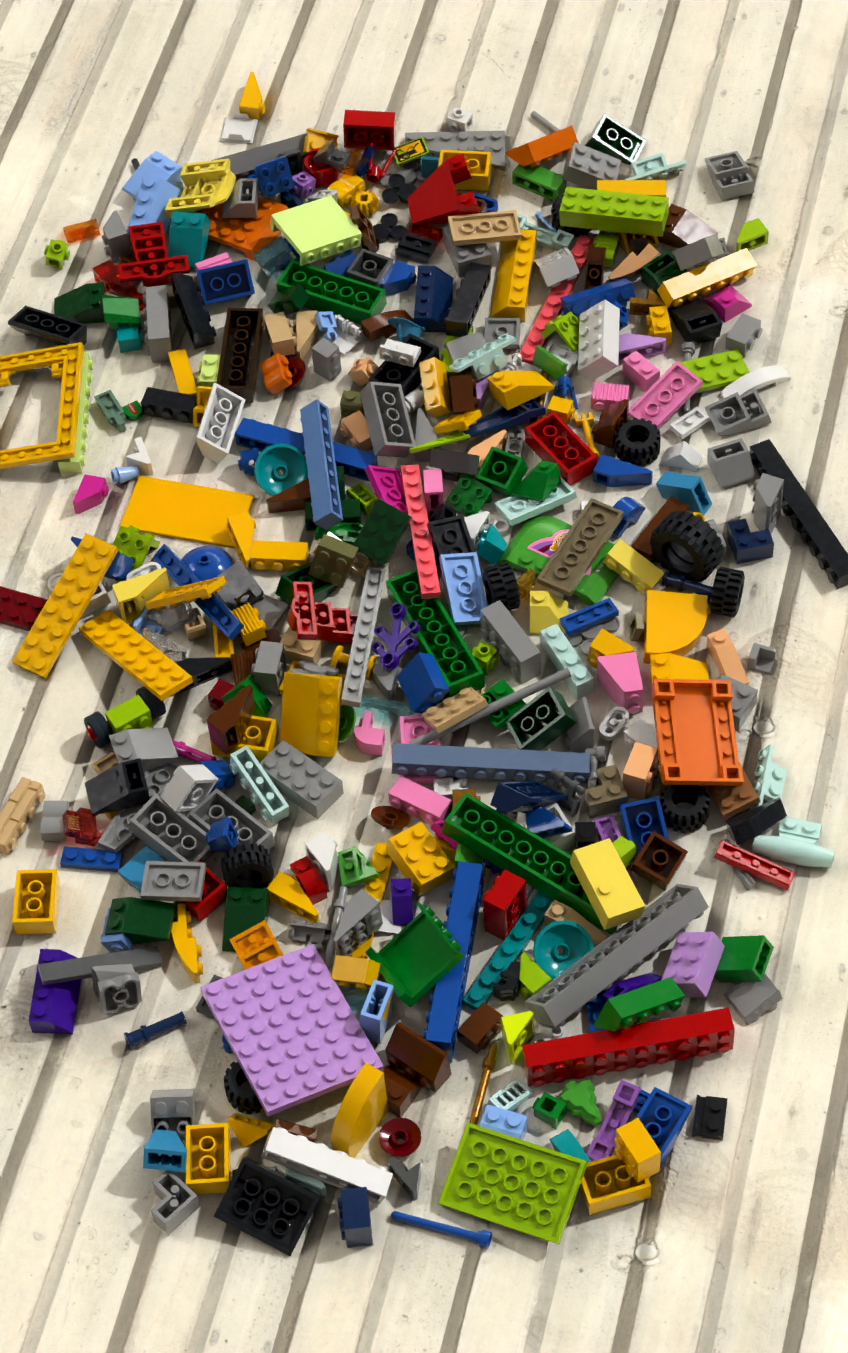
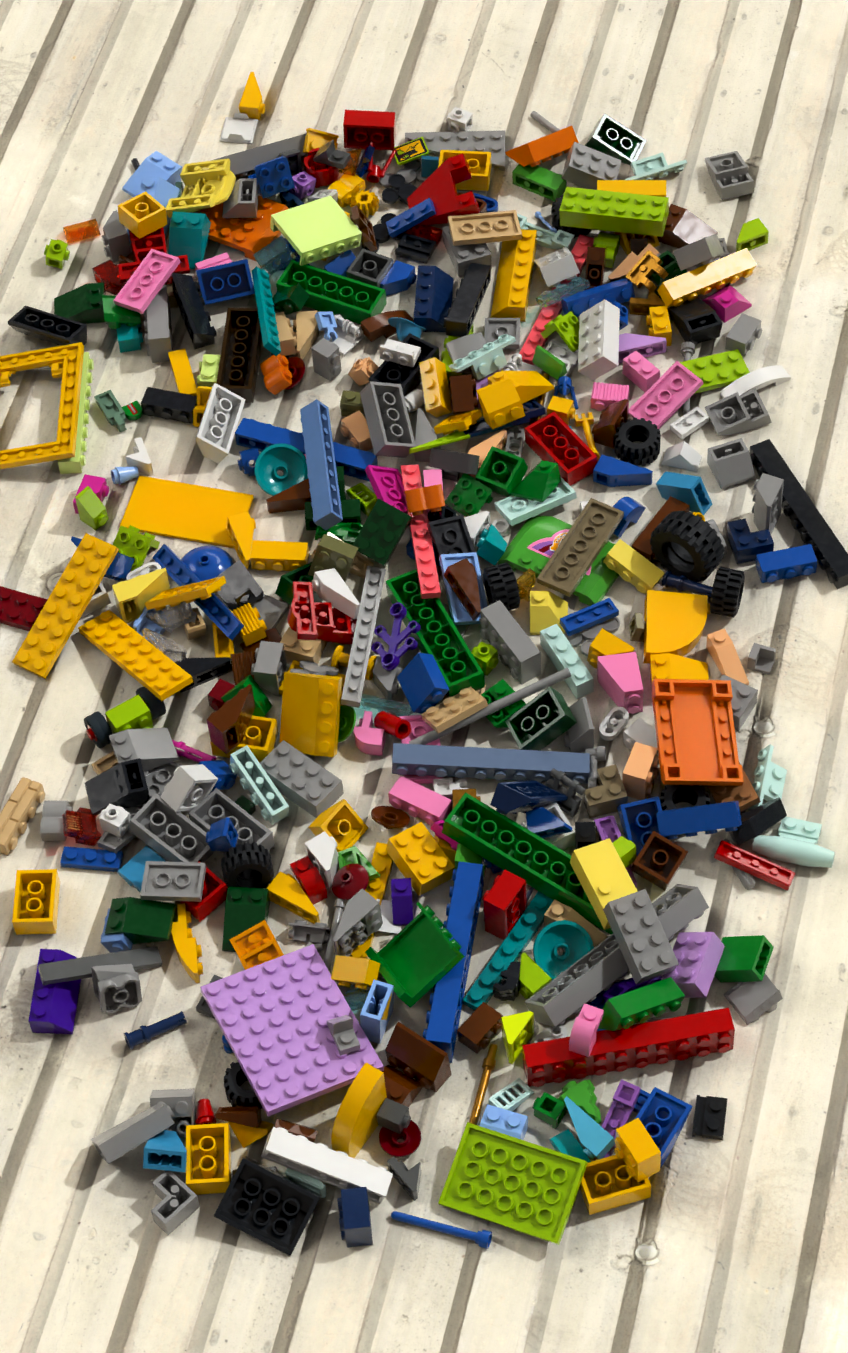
(91, 509): none -> lime slope
(114, 820): none -> white brick
(133, 1132): none -> light grey slope
(142, 214): none -> yellow brick
(147, 281): none -> bright pink plate
(205, 1113): none -> red cone
(242, 1115): none -> reddish brown slope
(266, 311): none -> teal plate
(333, 589): none -> white slope
(340, 823): none -> yellow slope
(343, 1034): none -> light grey slope
(350, 881): none -> dark red dish
(392, 724): none -> red brick
(393, 1116): none -> dark grey brick
(410, 217): none -> blue plate
(424, 498): none -> orange brick
(464, 583): none -> reddish brown slope
(500, 403): none -> yellow slope
(562, 291): none -> clear light blue plate
(584, 1030): none -> bright pink brick
(591, 1135): none -> medium azure slope
(640, 936): none -> light grey brick
(644, 269): none -> pearl gold plate
(698, 819): none -> blue brick
(786, 563): none -> blue brick

